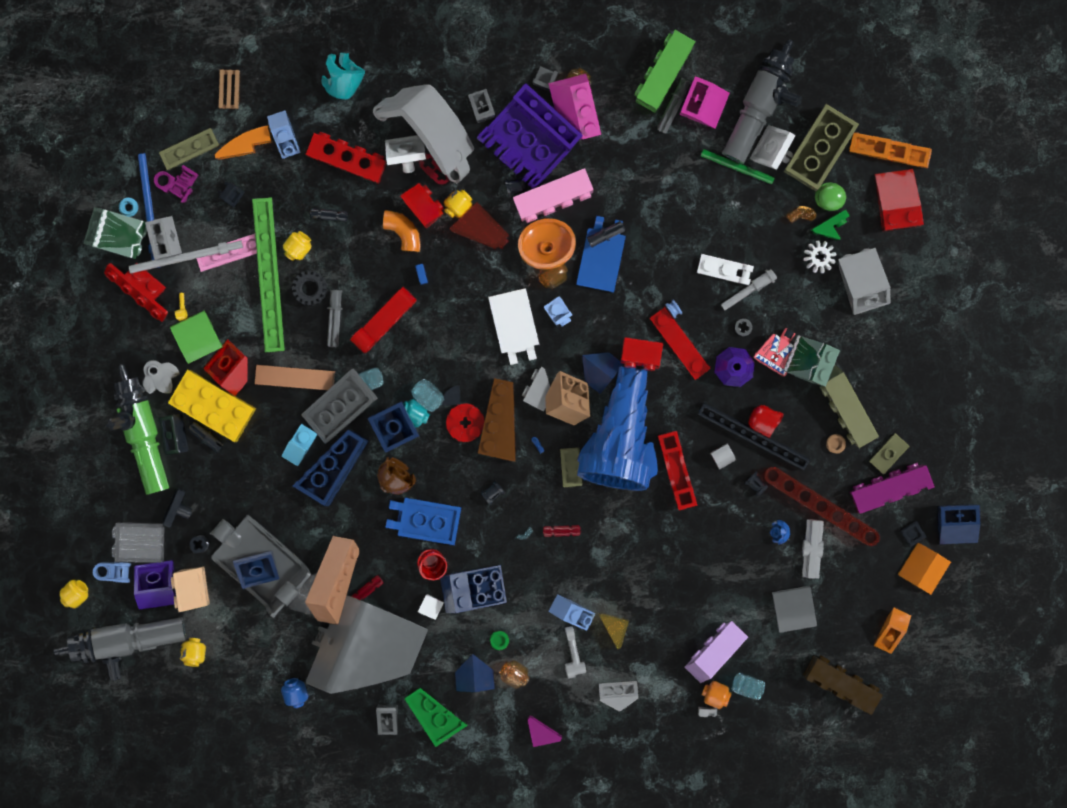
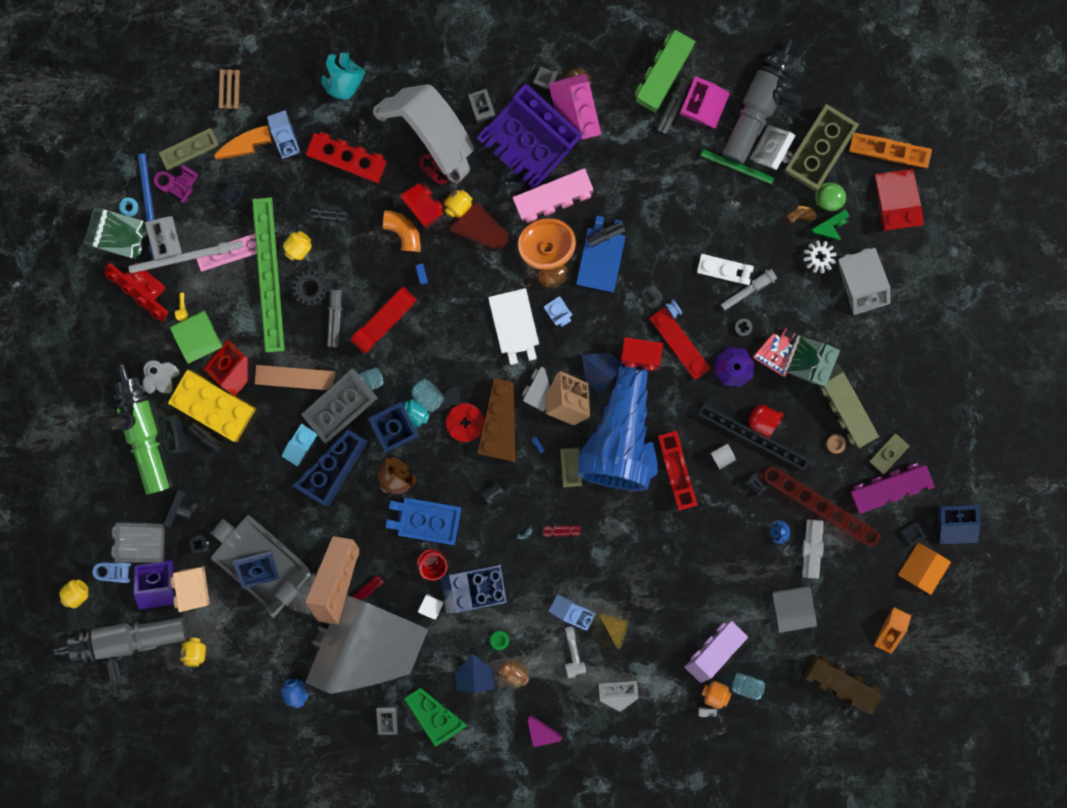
(405, 151): white tile -> none

